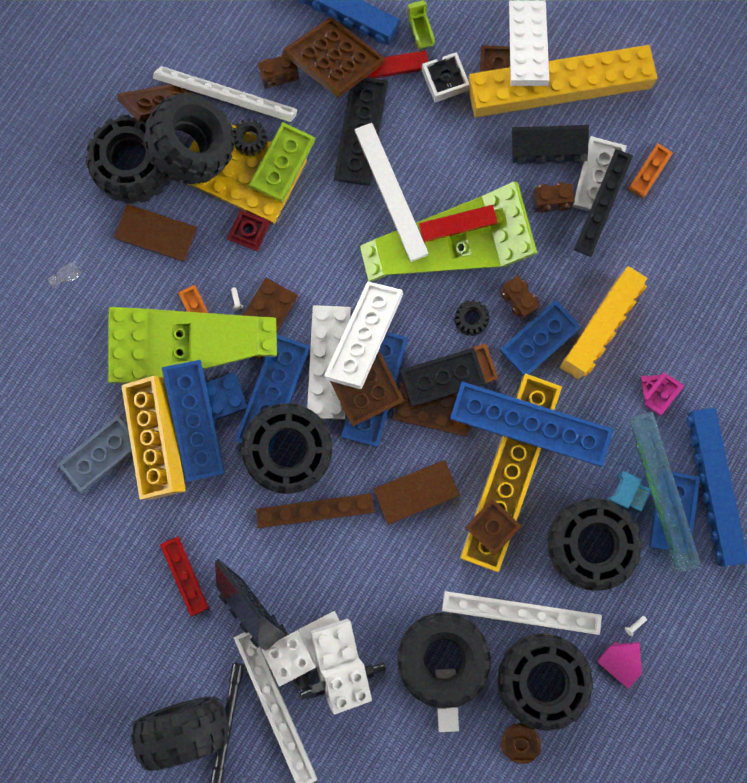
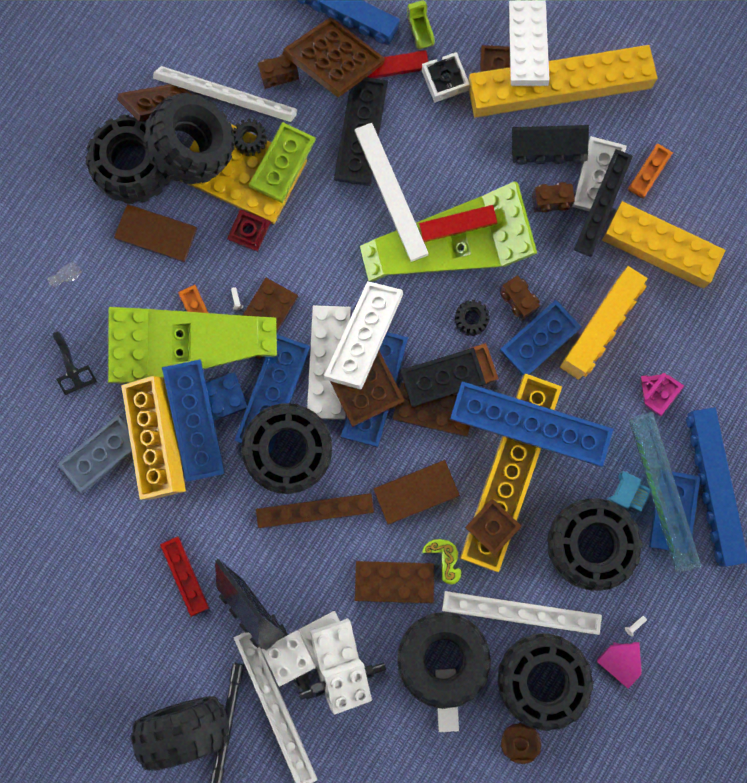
(71, 371): none -> black piece
(394, 582): none -> reddish brown plate
(449, 557): none -> lime animal
(663, 245): none -> yellow brick

